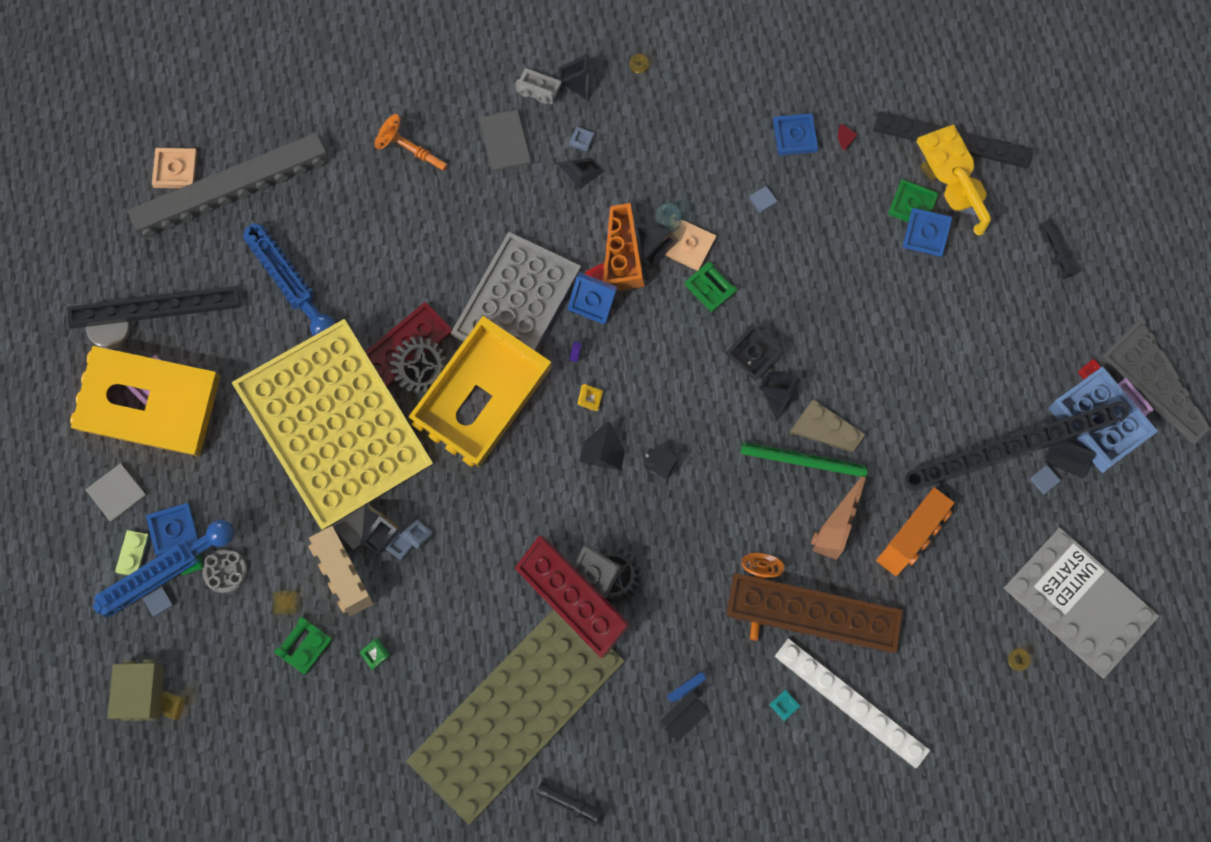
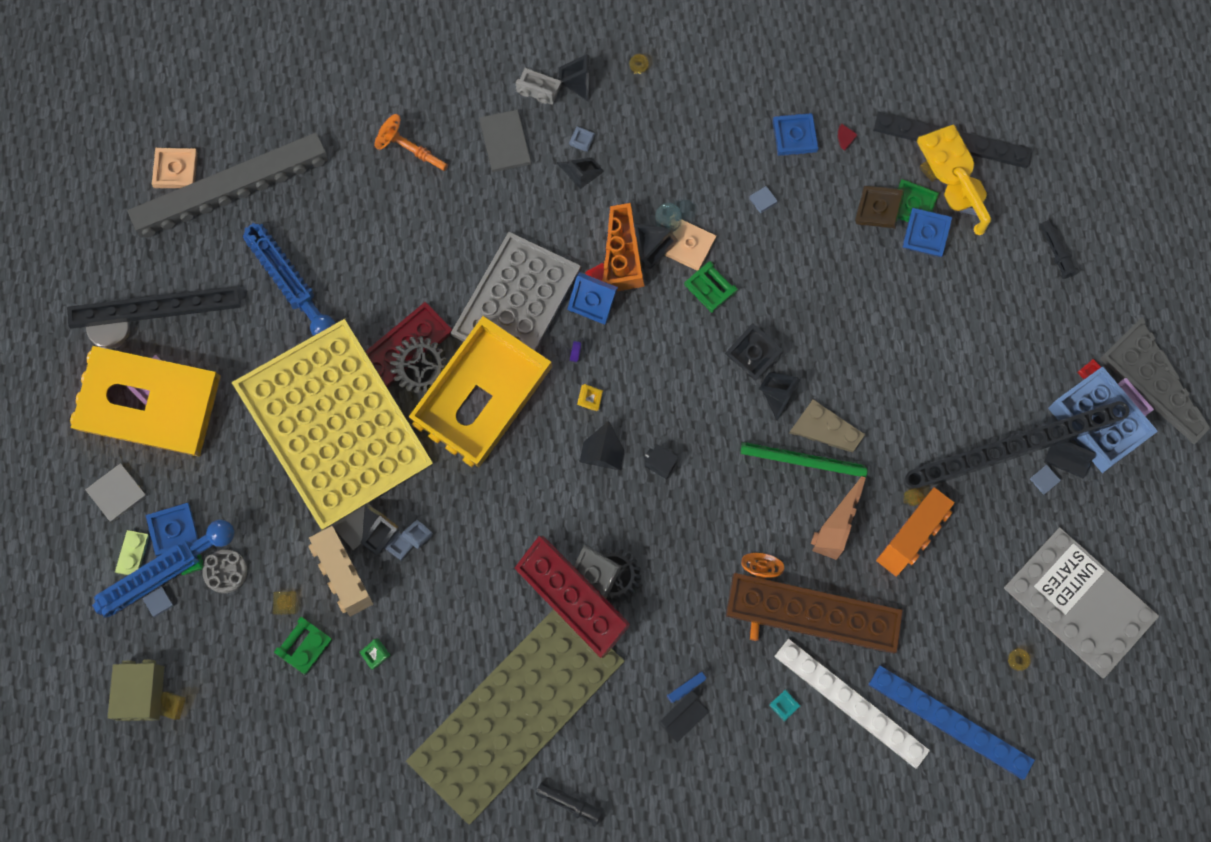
(879, 207): none -> dark brown plate
(913, 497): none -> clear yellow plate
(951, 722): none -> blue plate

